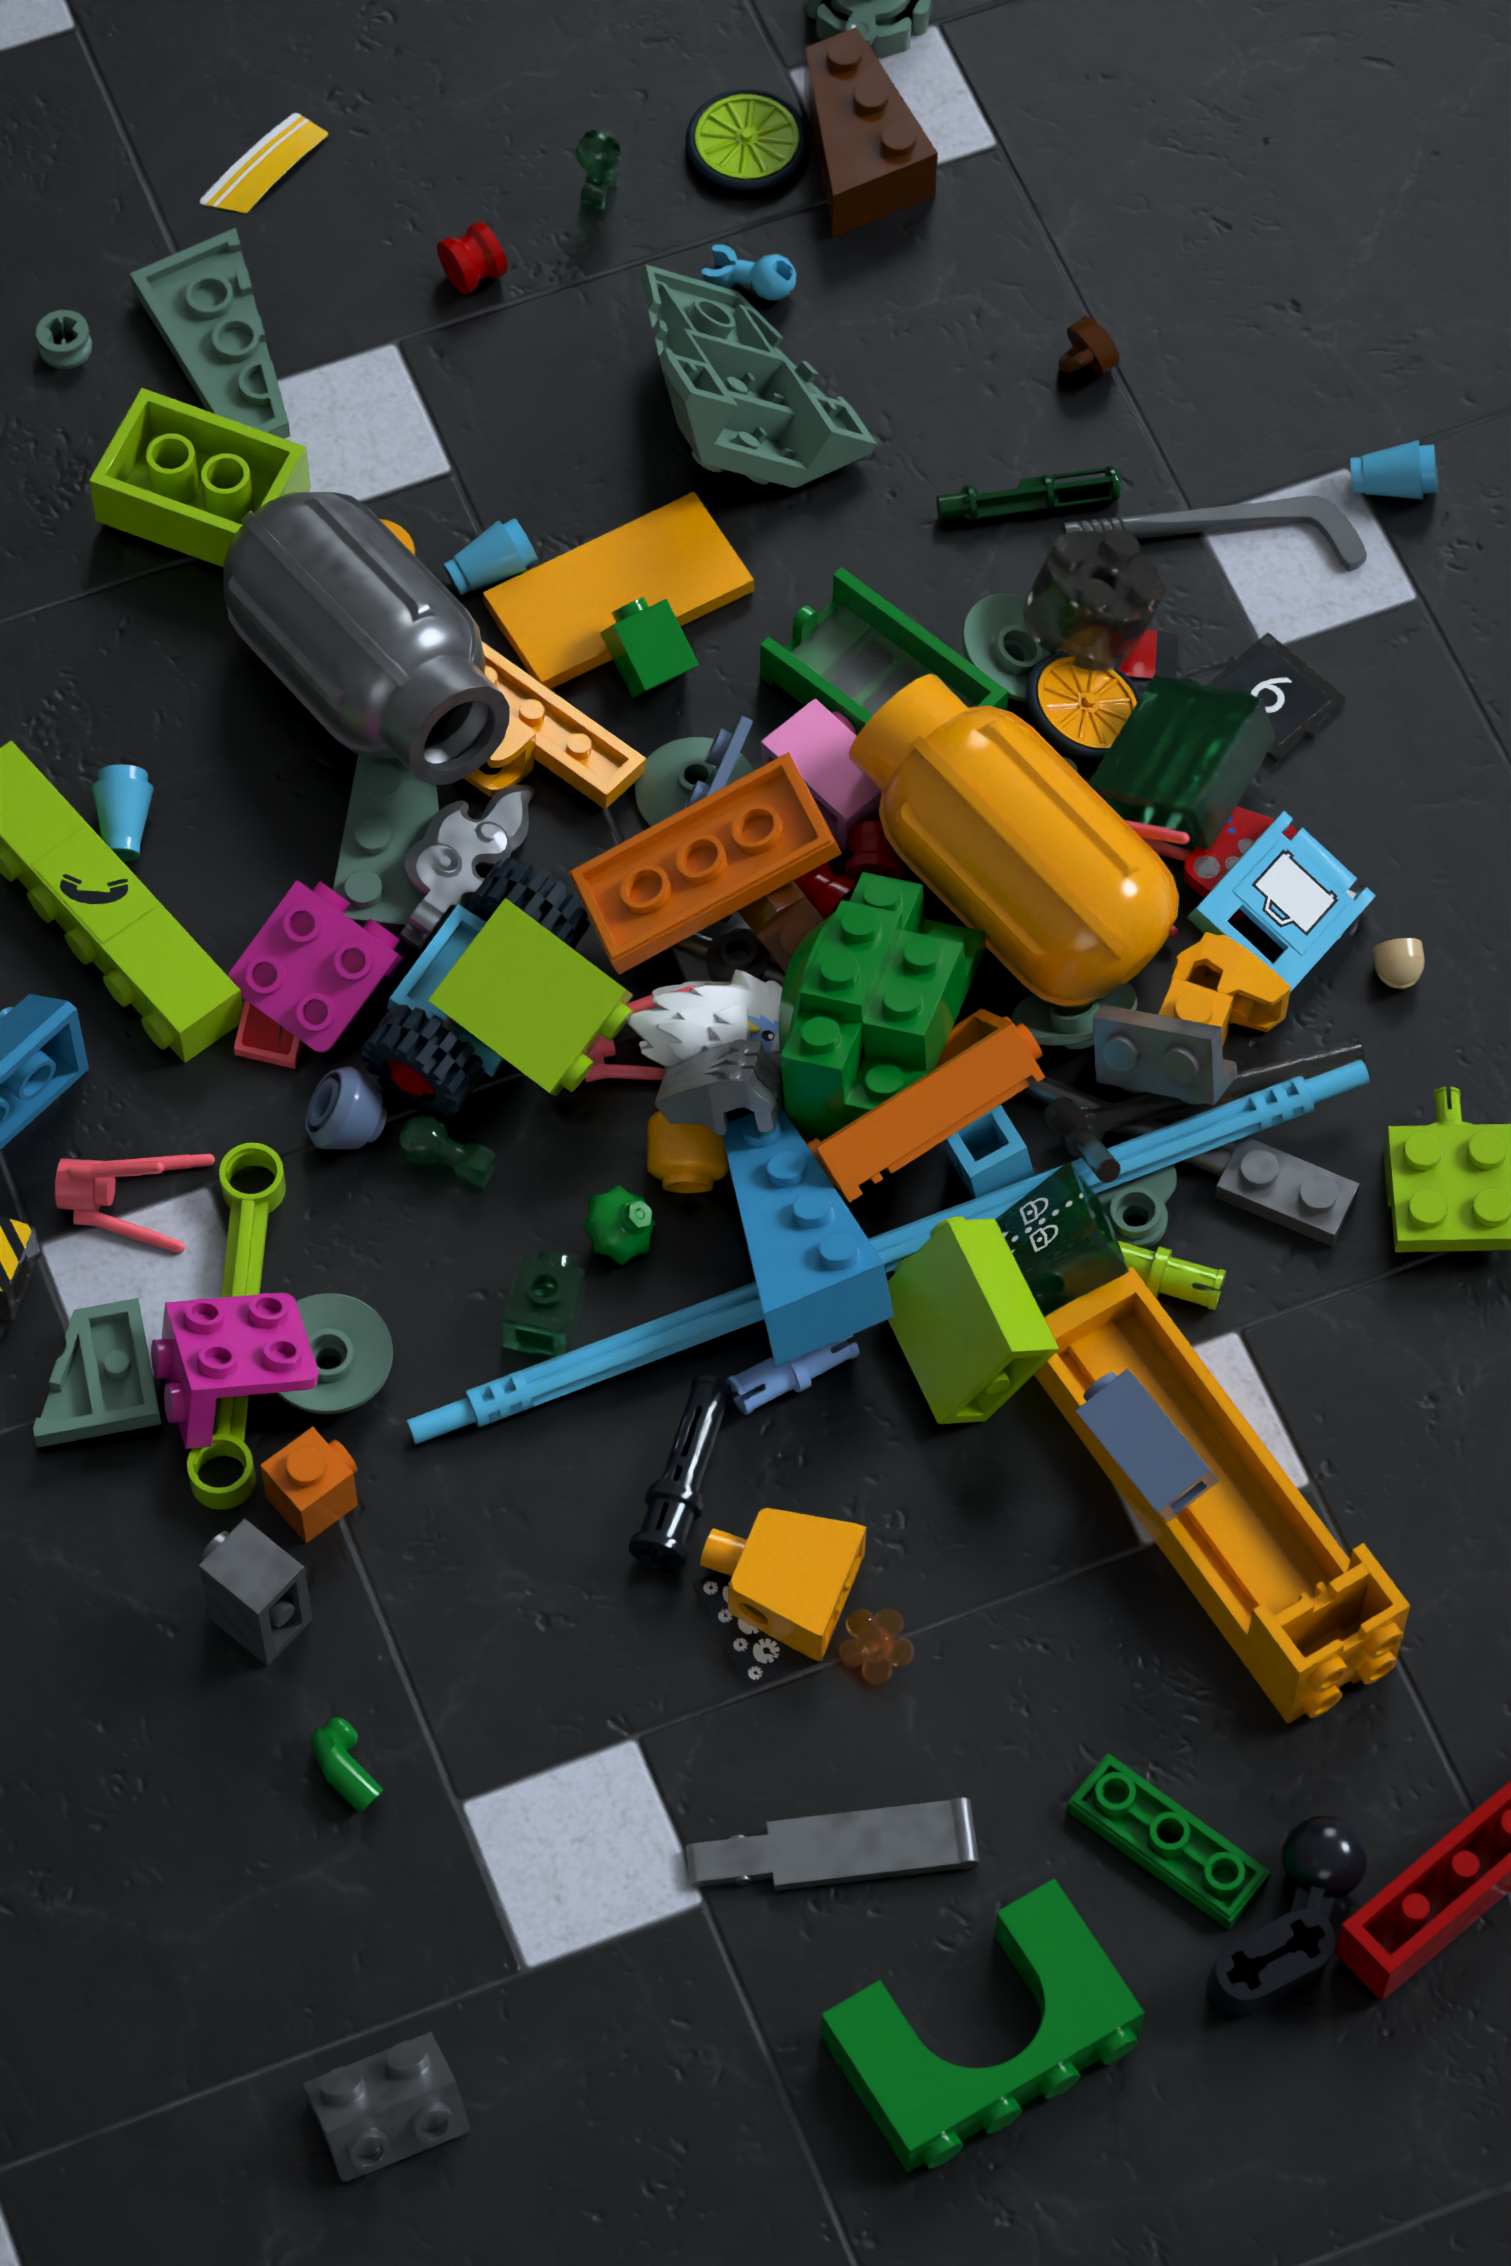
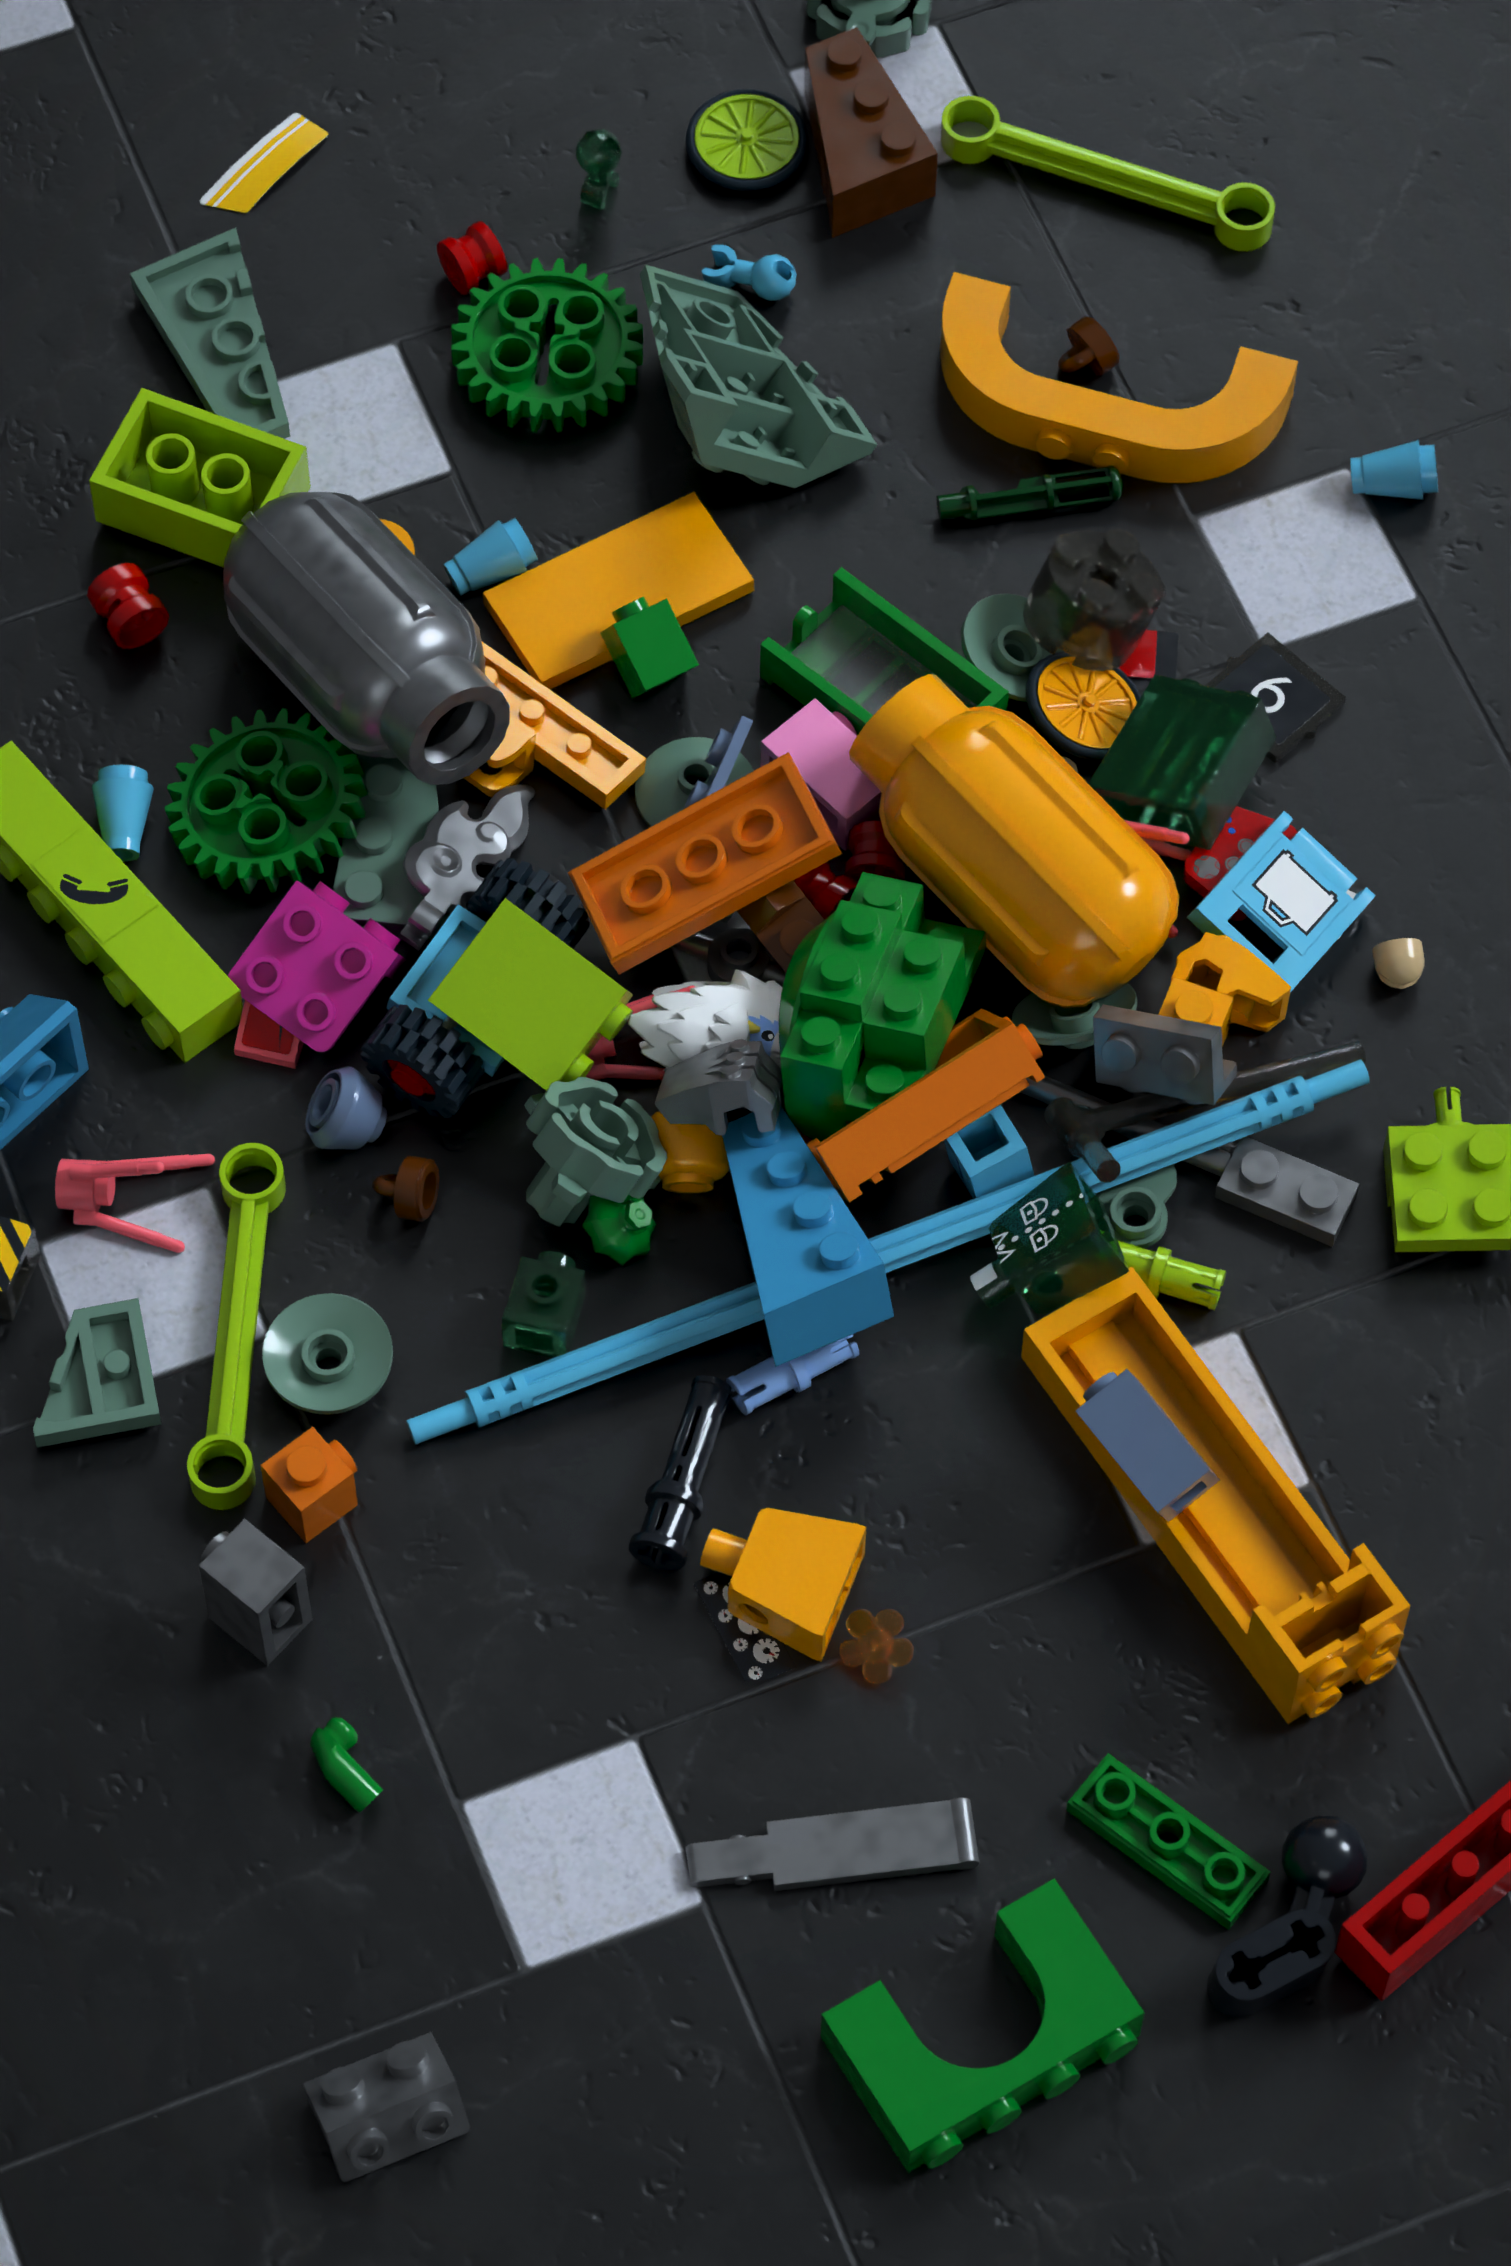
(64, 355): sand green bush -> none
(124, 600): none -> red wheel
(228, 1351): dark pink bracket -> none
(232, 838): none -> green gear
(413, 1188): none -> reddish brown tile
(426, 1141): clear green arm -> none
(494, 338): none -> green gear
(590, 1148): none -> sand green piece
(967, 1320): lime brick -> none
(1097, 426): none -> light orange arch
(1107, 173): none -> lime piece
(1293, 510): dark grey piece -> none

